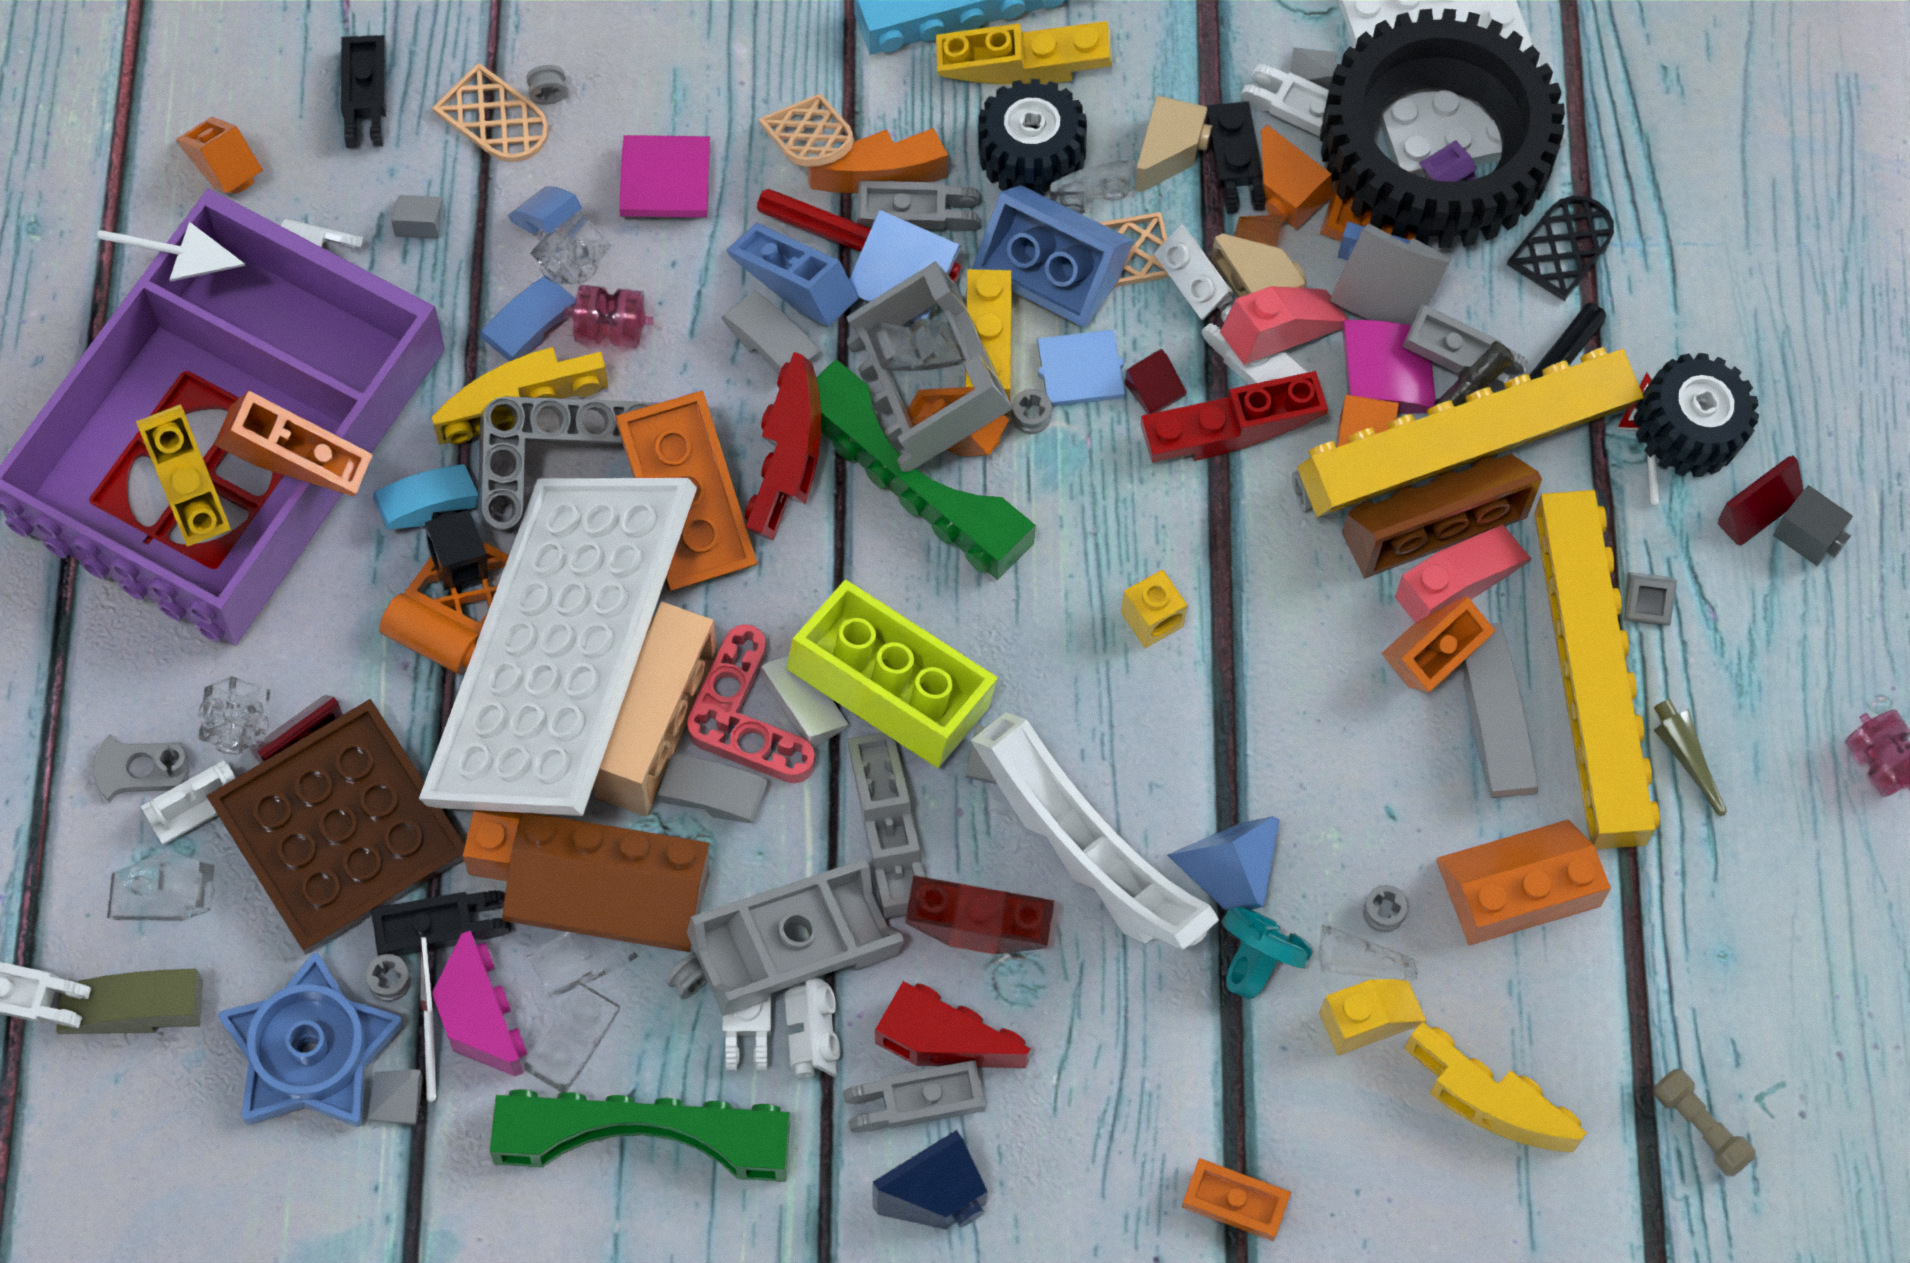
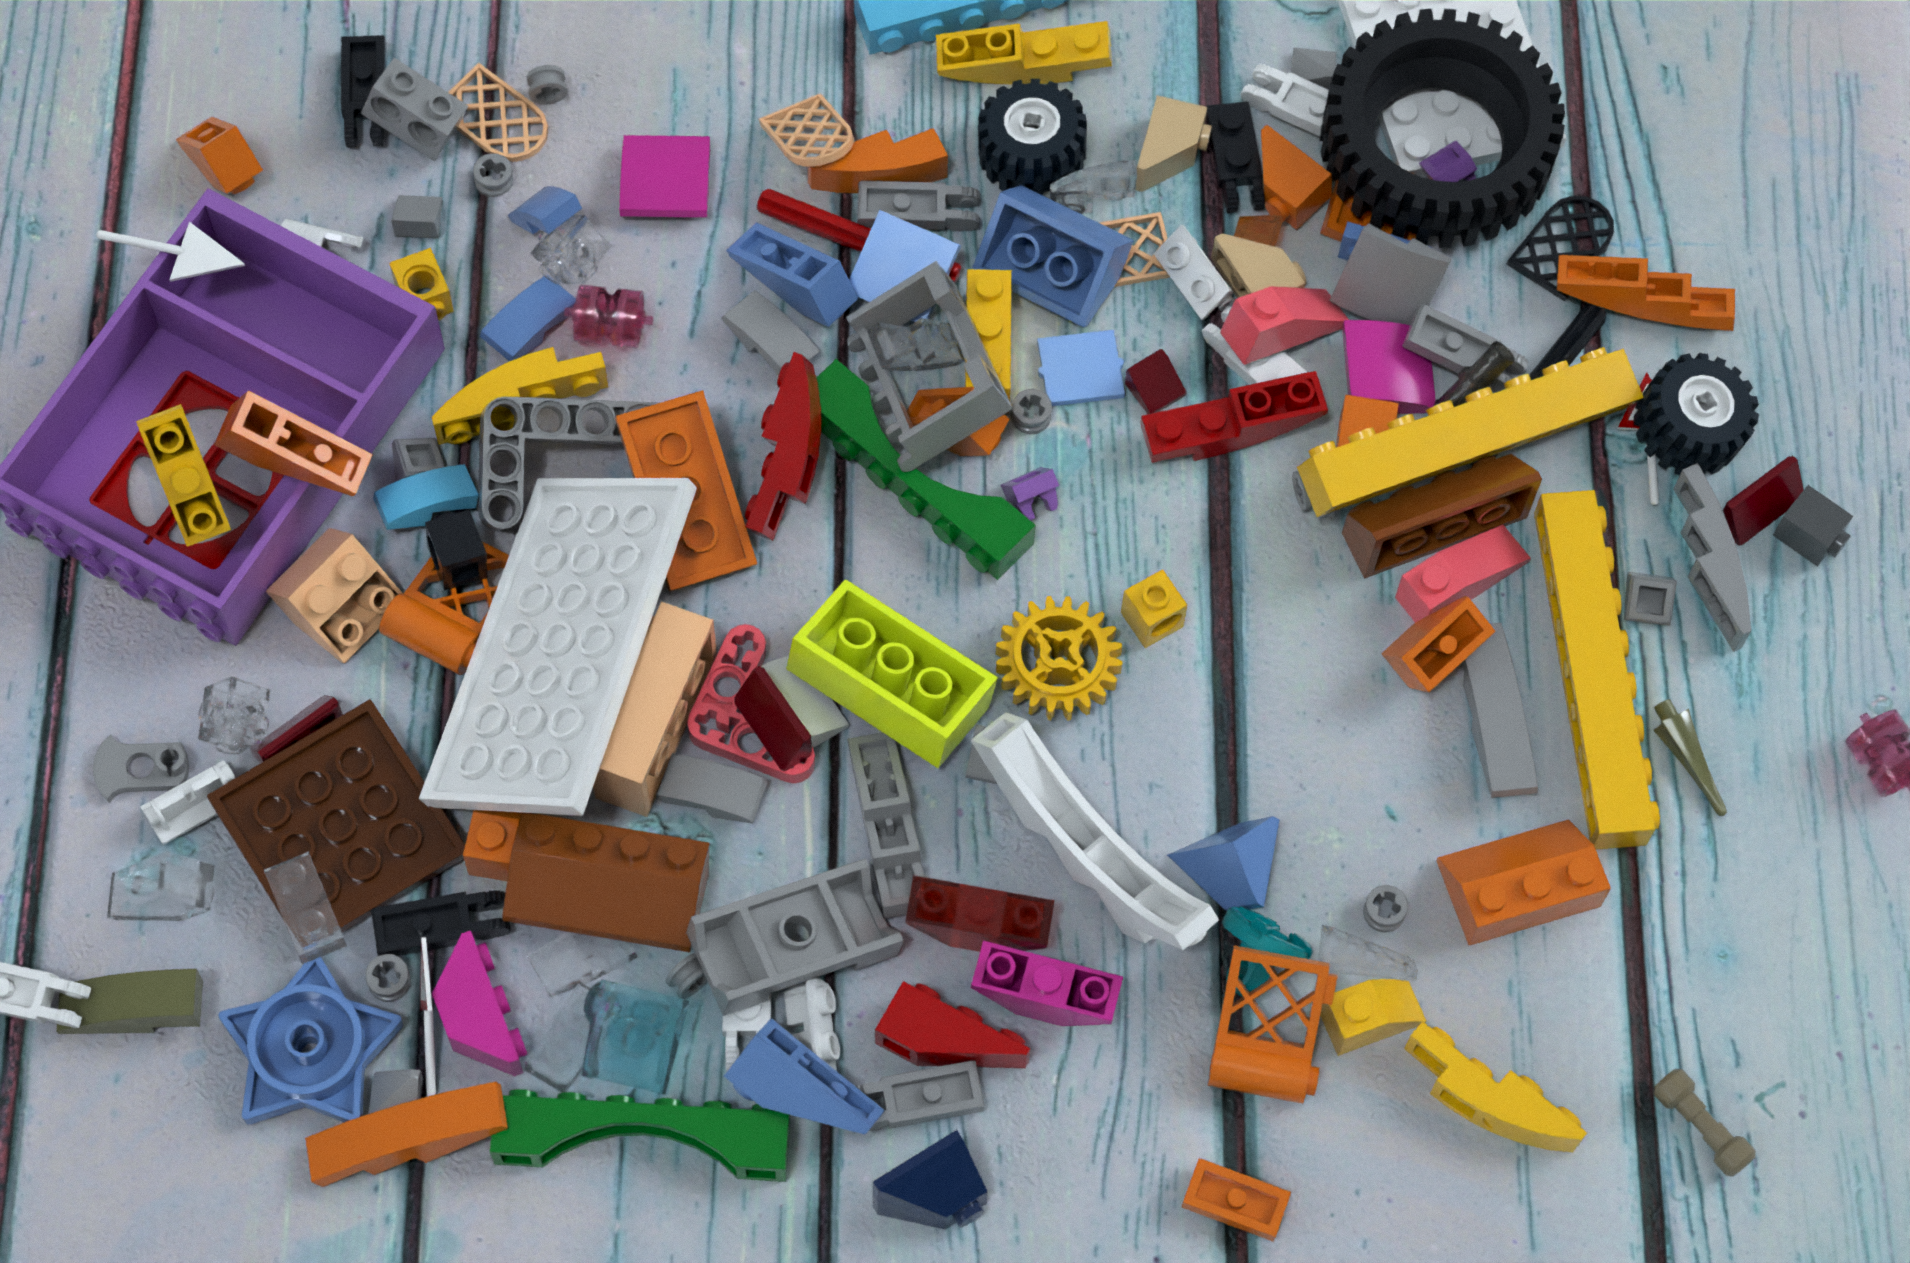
(305, 908): none -> clear slope
(335, 593): none -> light nougat slope
(406, 1131): none -> orange slope
(414, 109): none -> light grey brick
(415, 456): none -> light grey slope
(419, 272): none -> yellow brick
(486, 184): none -> light grey bush
(632, 1035): none -> clear light blue slope
(773, 720): none -> dark red slope
(793, 1080): none -> medium blue slope
(1036, 483): none -> medium lavender tile
(1046, 987): none -> dark pink slope
(1076, 634): none -> yellow gear
(1262, 1063): none -> orange piece
(1630, 289): none -> orange slope
(1717, 567): none -> light grey slope

